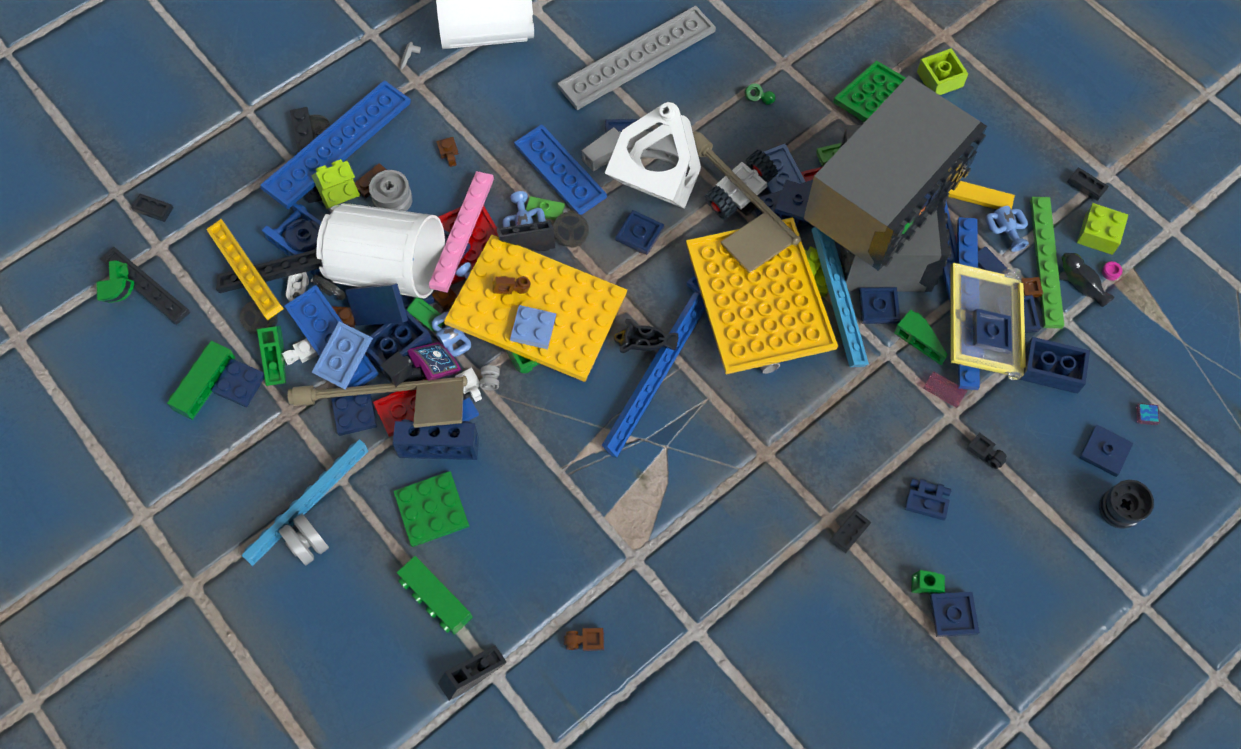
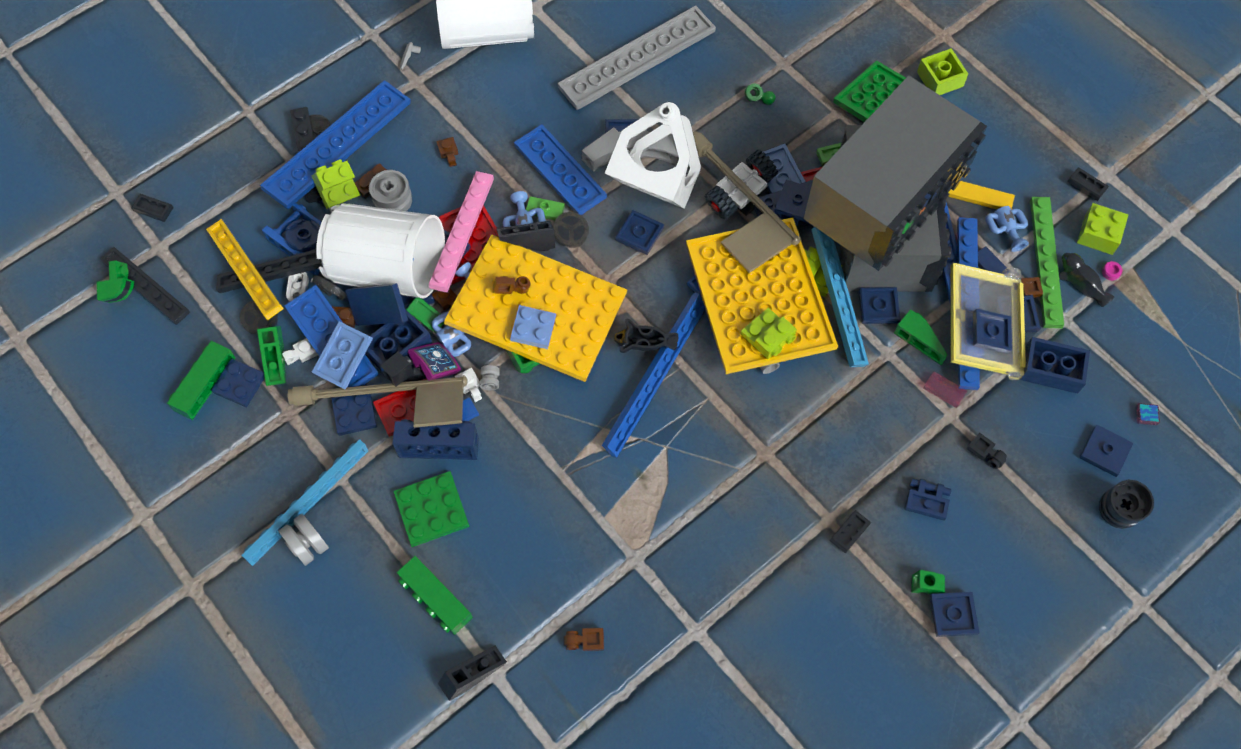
(769, 333): none -> lime plate

